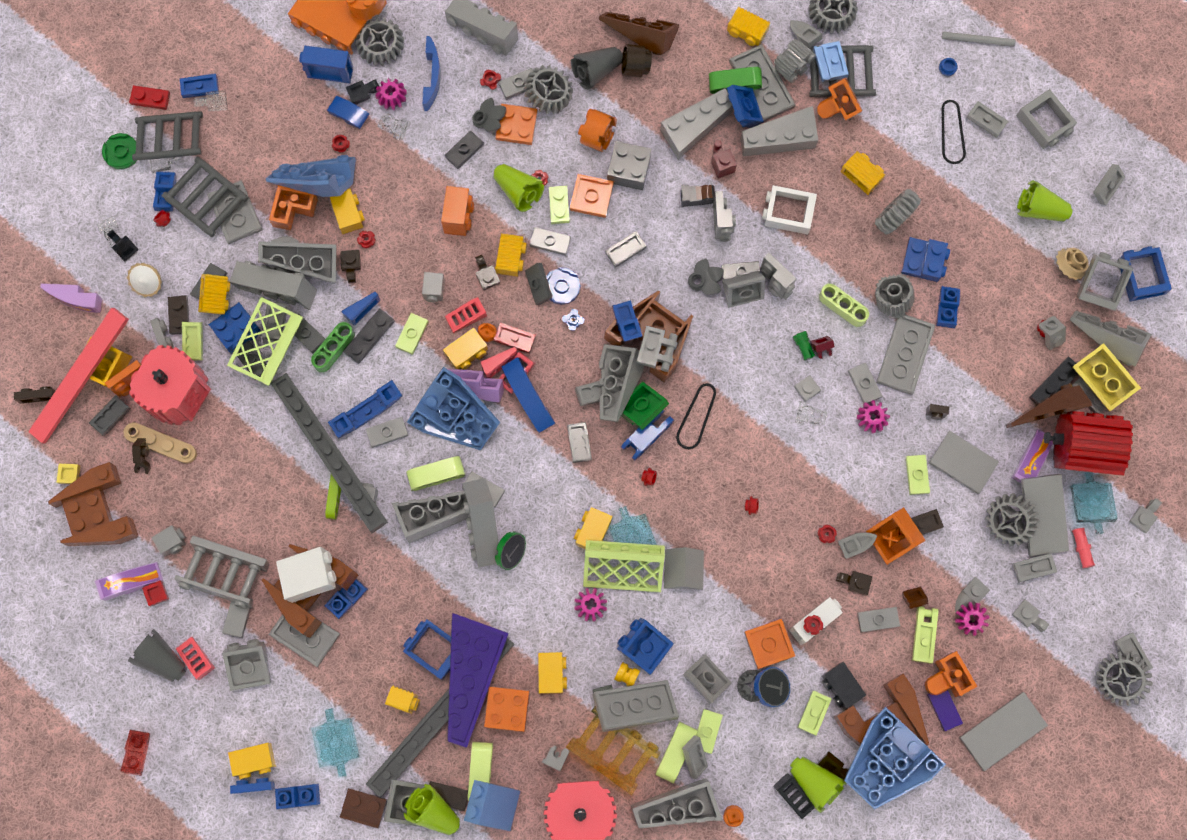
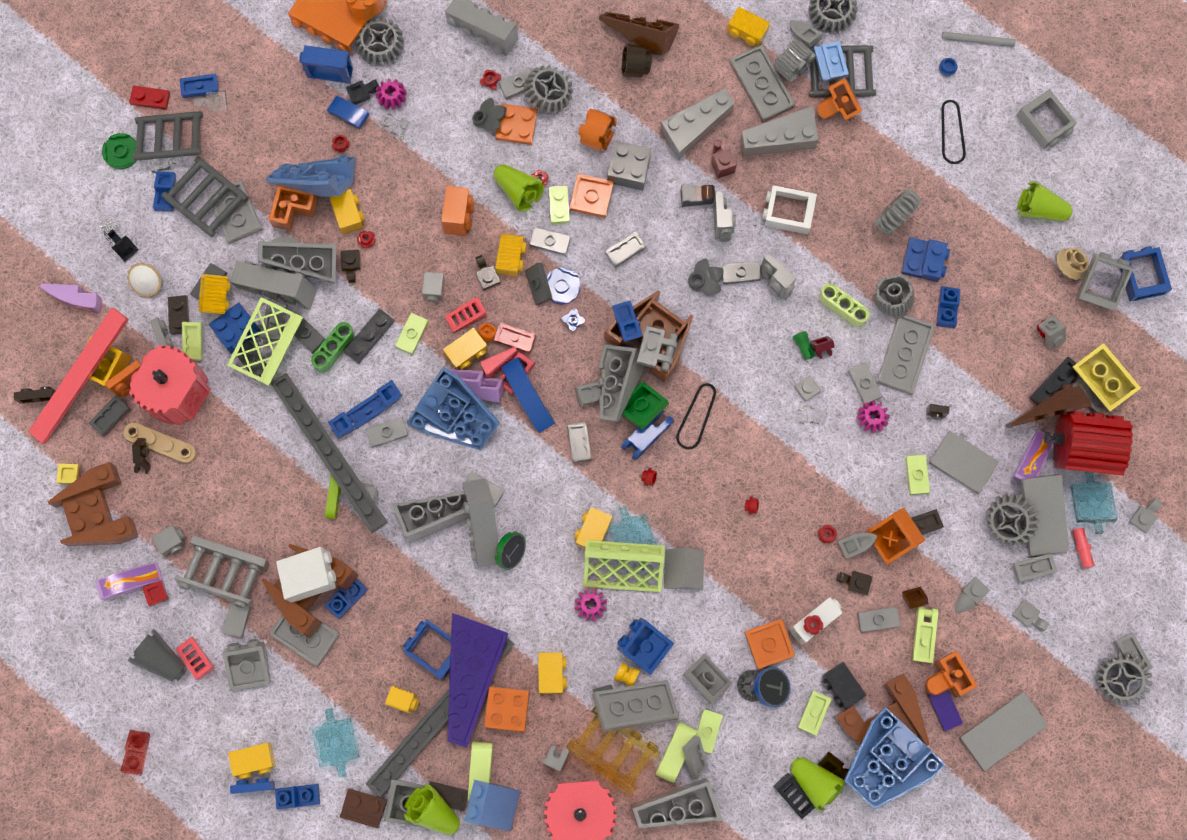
(162, 218): red plate -> none
(358, 310): blue slope -> none
(430, 93): blue slope -> none
(435, 473): yellowish green beam -> none
(464, 149): plate -> none
(595, 65): dark grey cone -> none
(733, 816): orange tile -> none
(744, 289): light grey slope -> none
(745, 77): bright green beam -> none
(745, 106): blue plate -> none
(863, 172): yellow brick -> none
(979, 618): dark pink gear -> none
(987, 119): light grey plate -> none
(1109, 184): light grey plate -> none
(1123, 343): light grey wedge -> none

